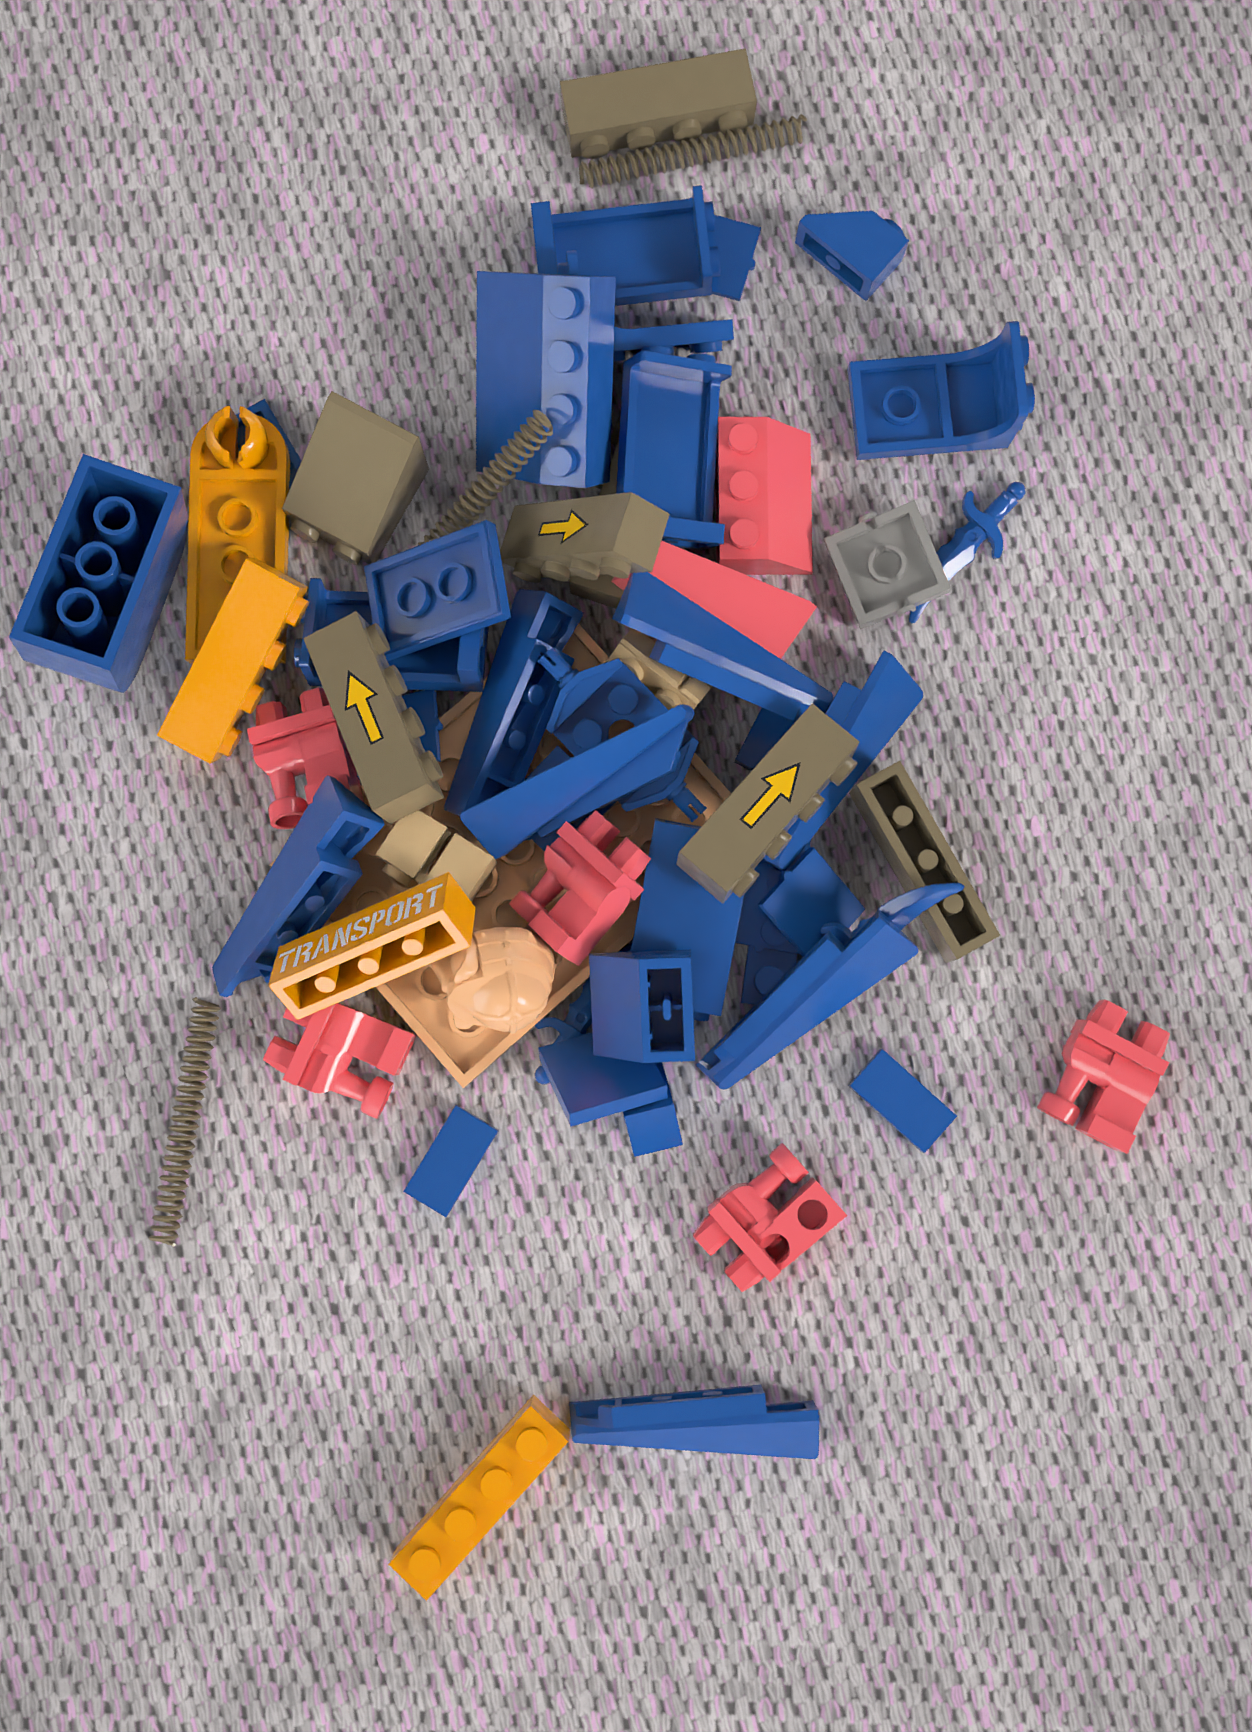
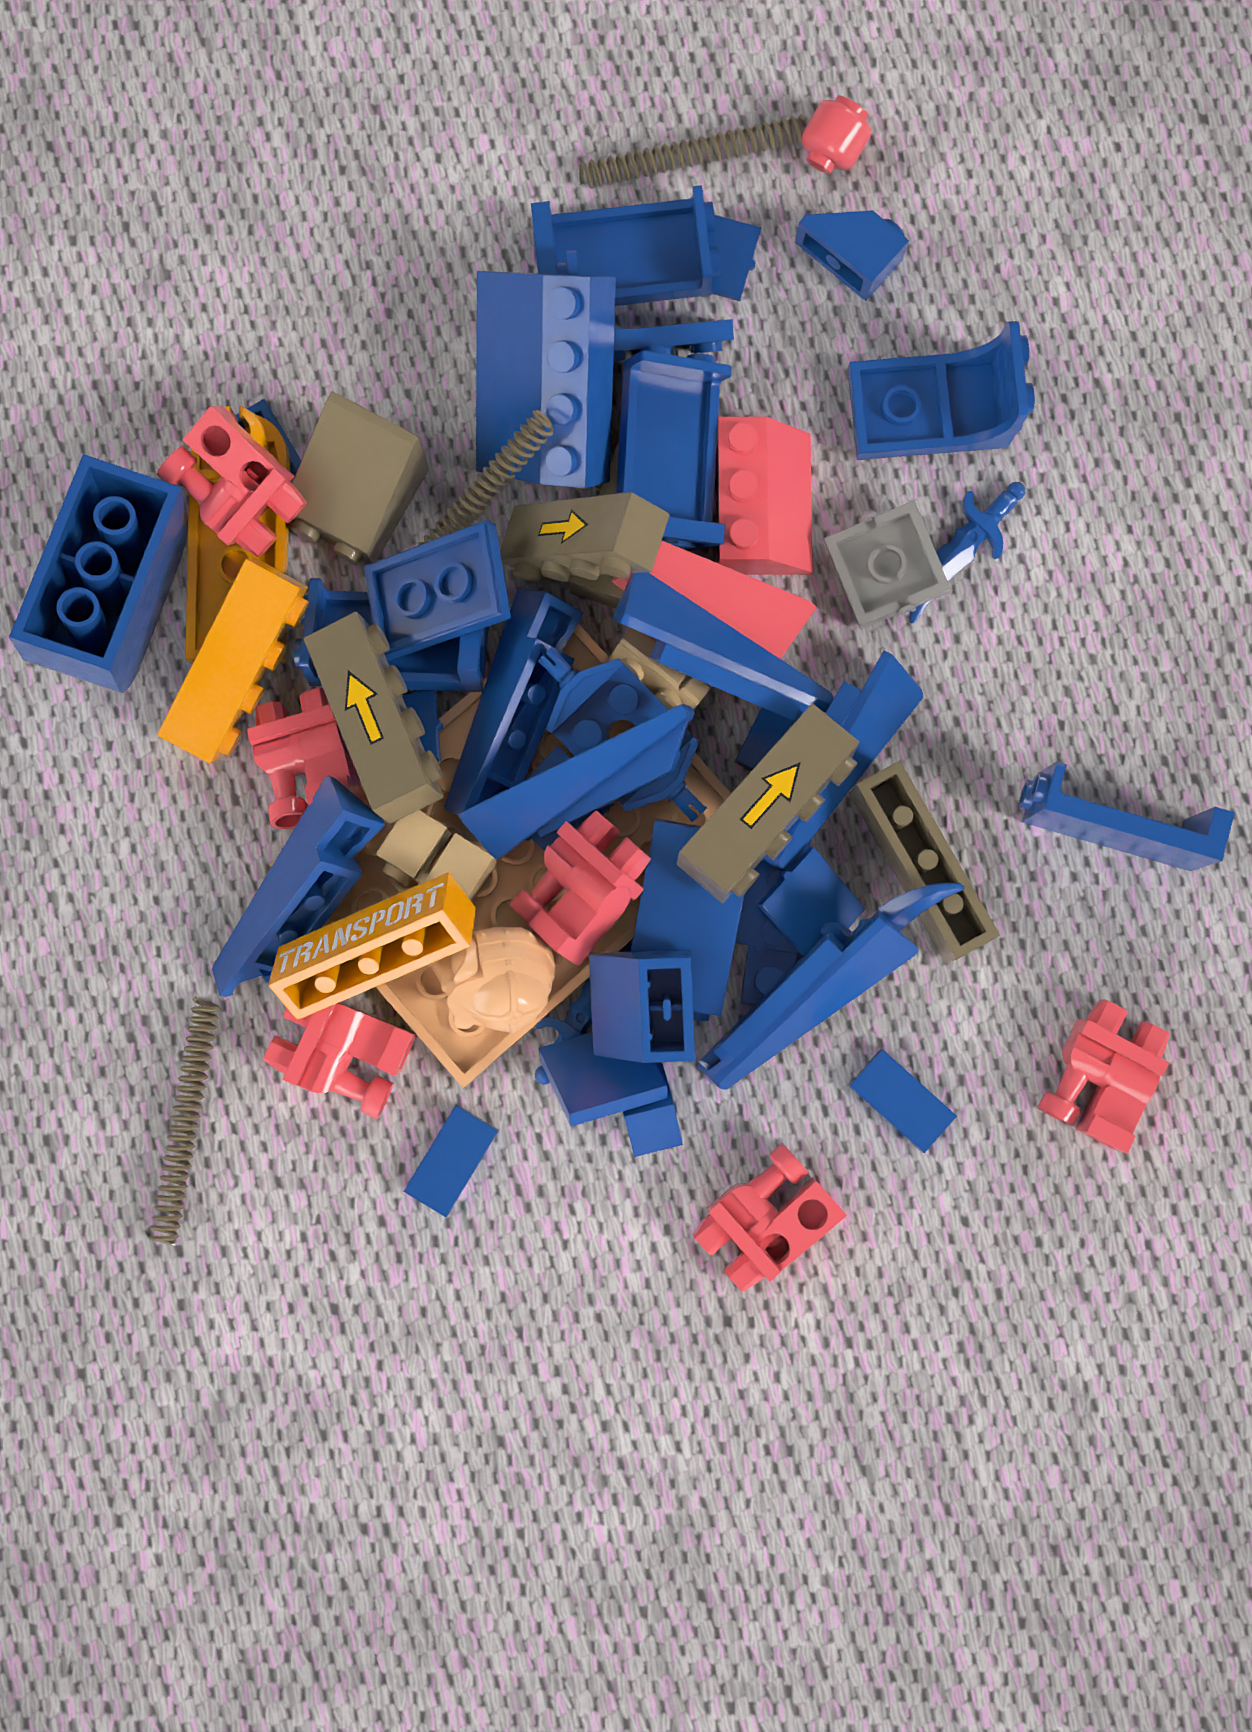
(248, 484): none -> coral hips
(479, 1497): light orange brick -> none
(658, 103): dark tan brick -> none
(702, 1421): blue wedge -> none
(836, 134): none -> coral head
(1191, 847): none -> blue panel

